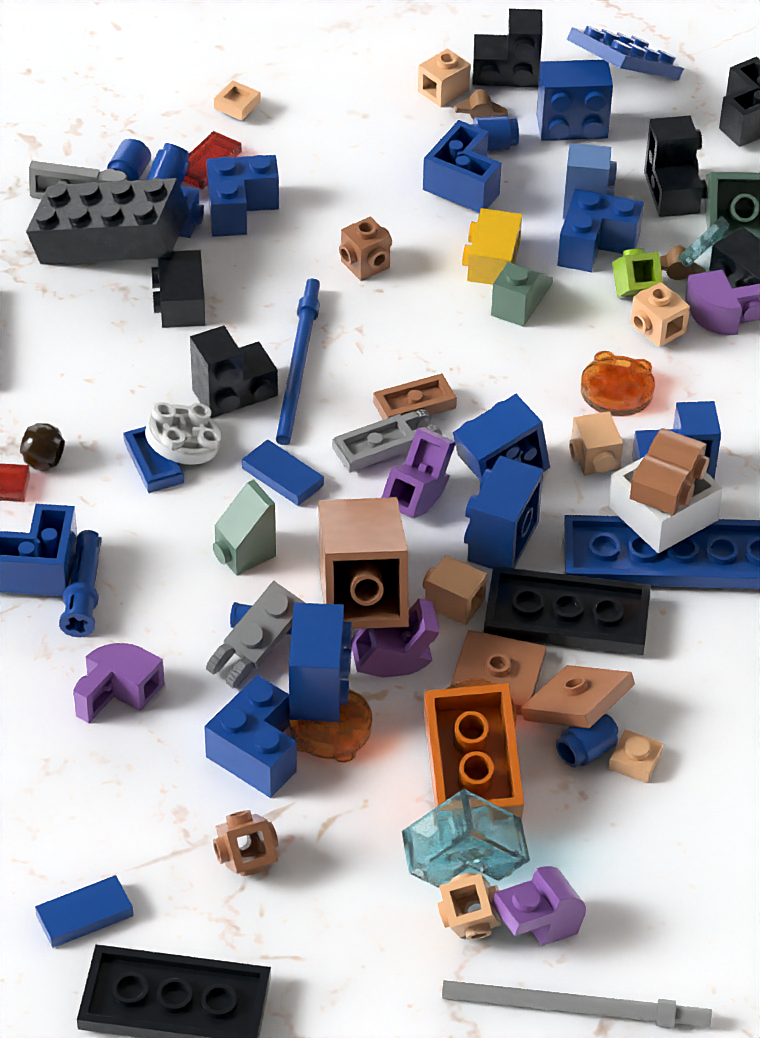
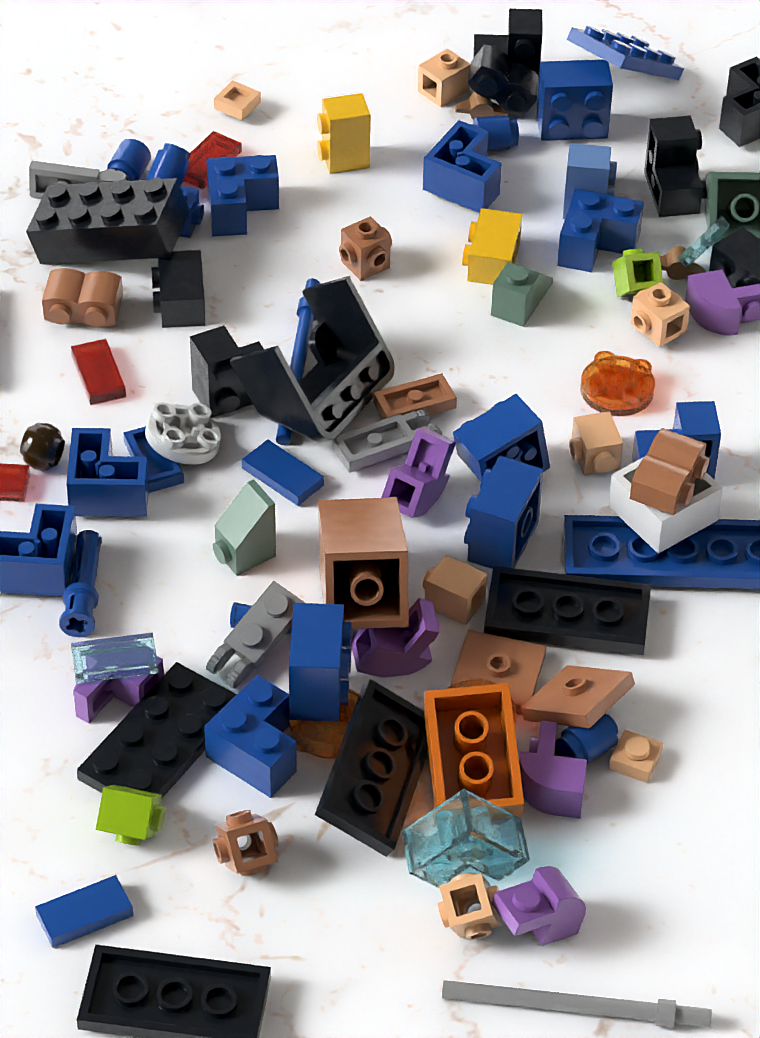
(82, 297): none -> nougat brick
(98, 371): none -> clear red tile
(103, 482): none -> blue brick
(114, 657): none -> clear light blue tile
(130, 814): none -> lime brick
(158, 735): none -> black plate
(345, 133): none -> yellow brick
(348, 370): none -> black windscreen
(376, 769): none -> black plate
(500, 79): none -> black brick
(551, 781): none -> medium lavender brick

